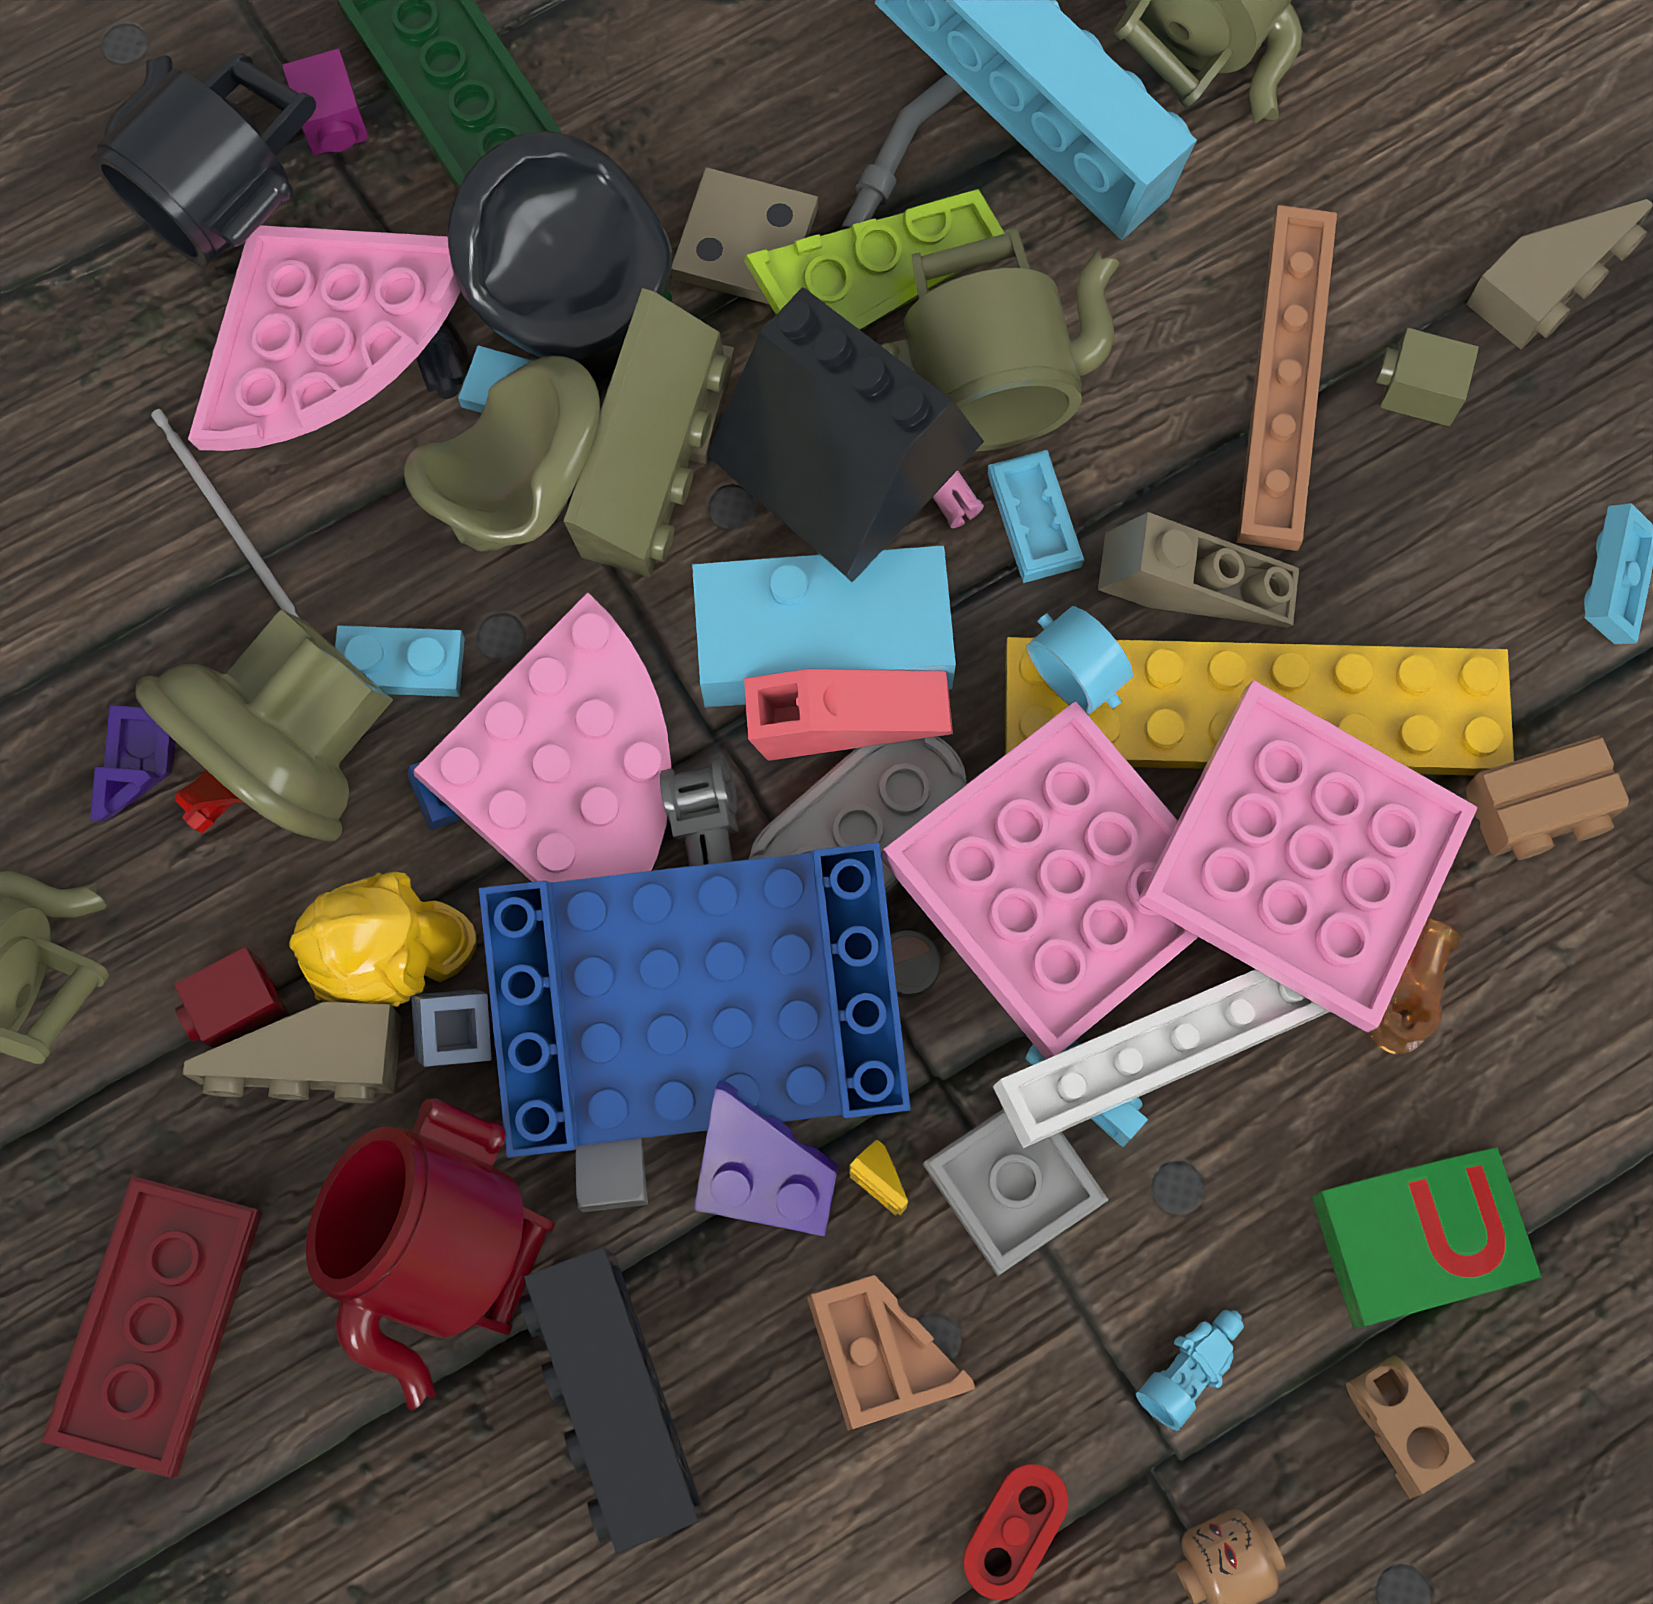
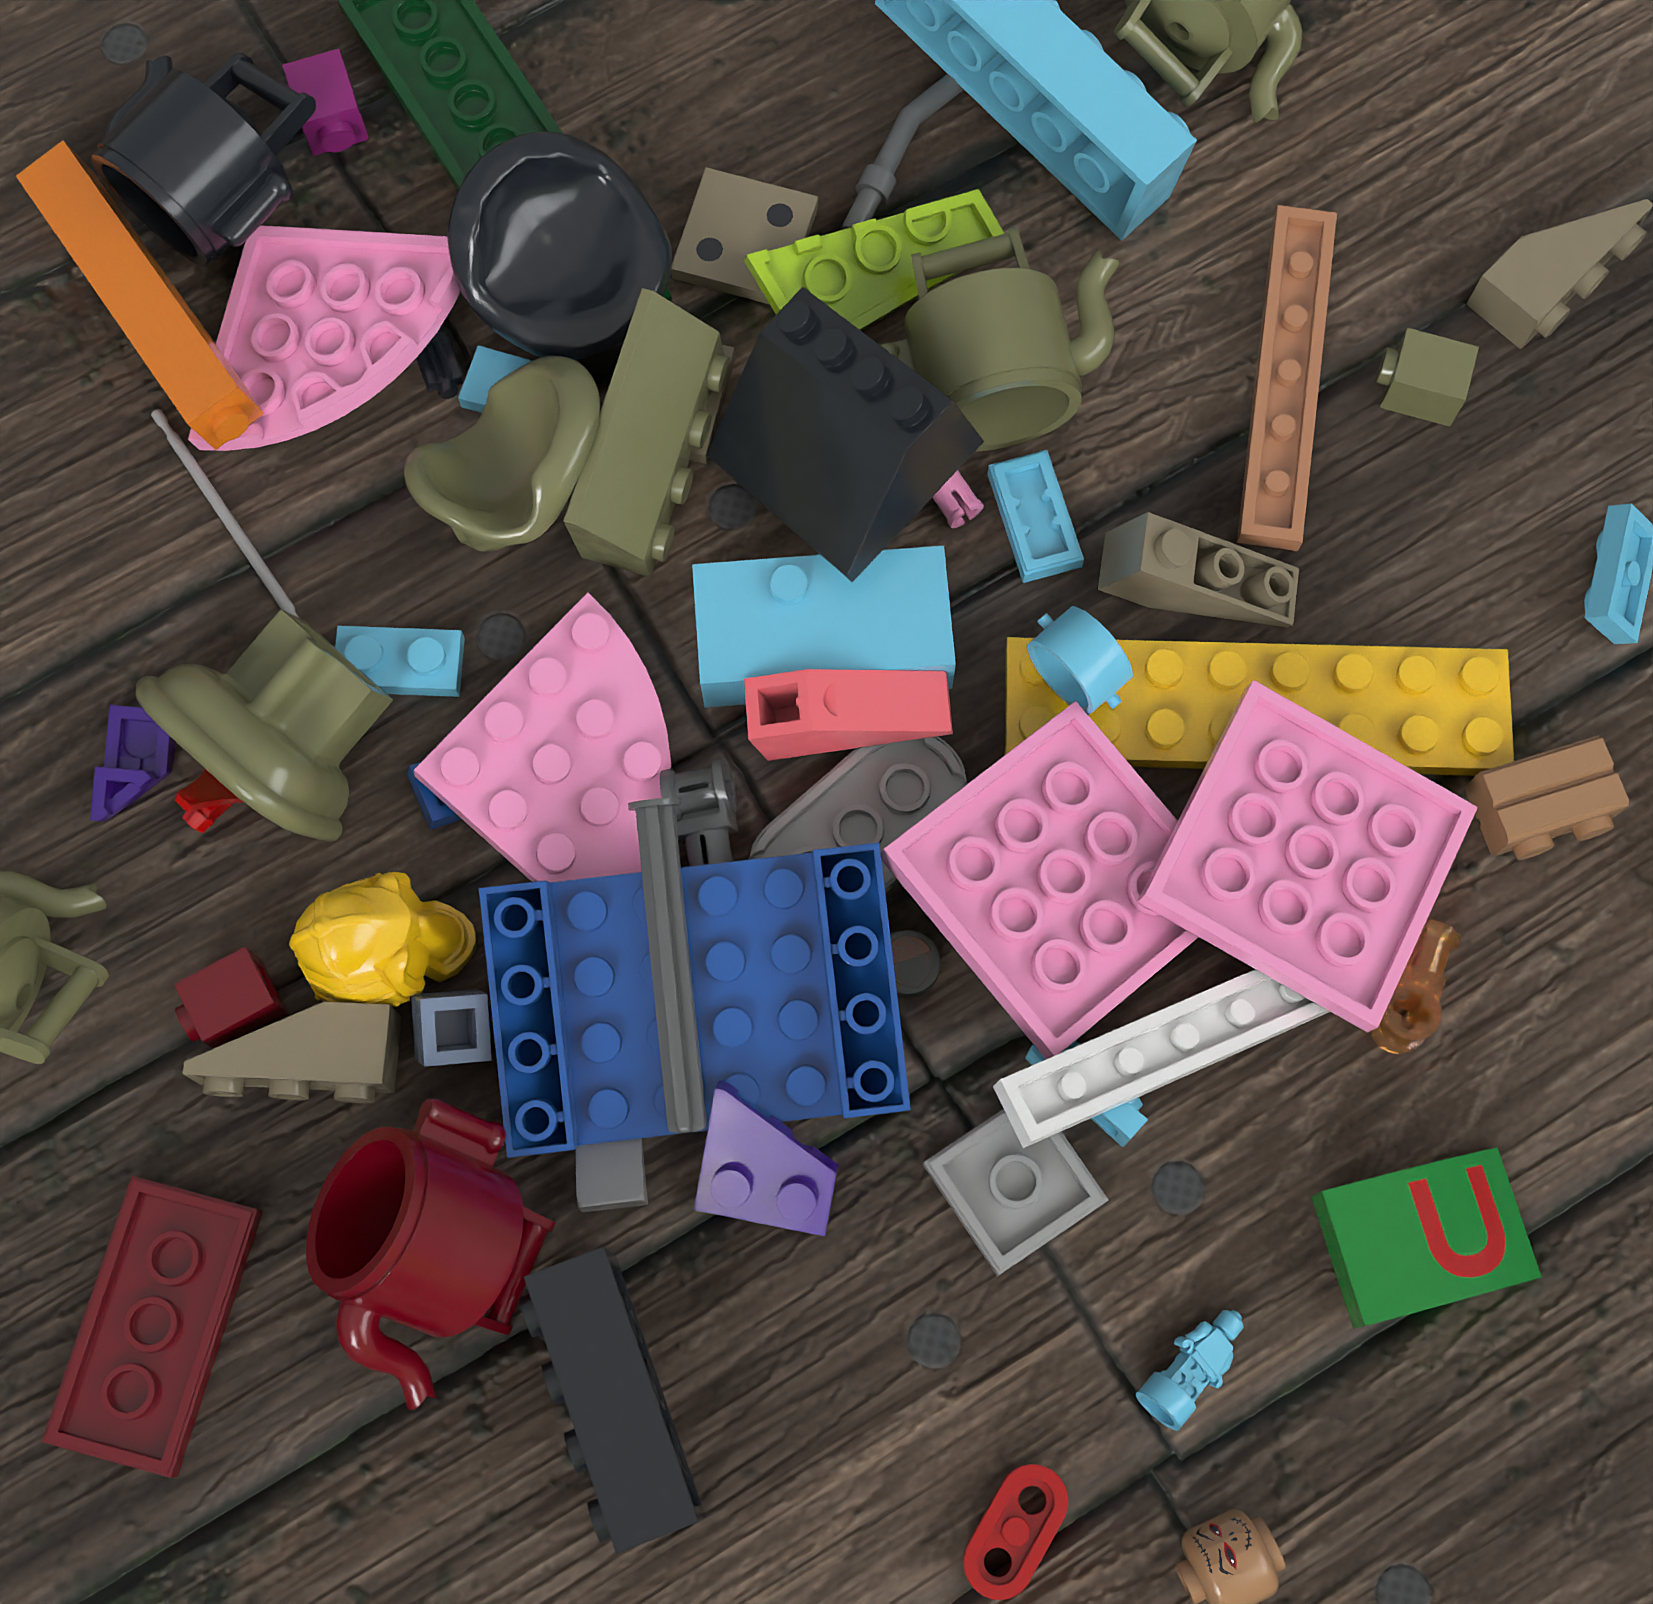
(140, 296): none -> orange brick
(670, 964): none -> dark grey axle
(877, 1176): yellow slope -> none
(880, 1354): nougat wing -> none
(1408, 1426): medium nougat leg -> none

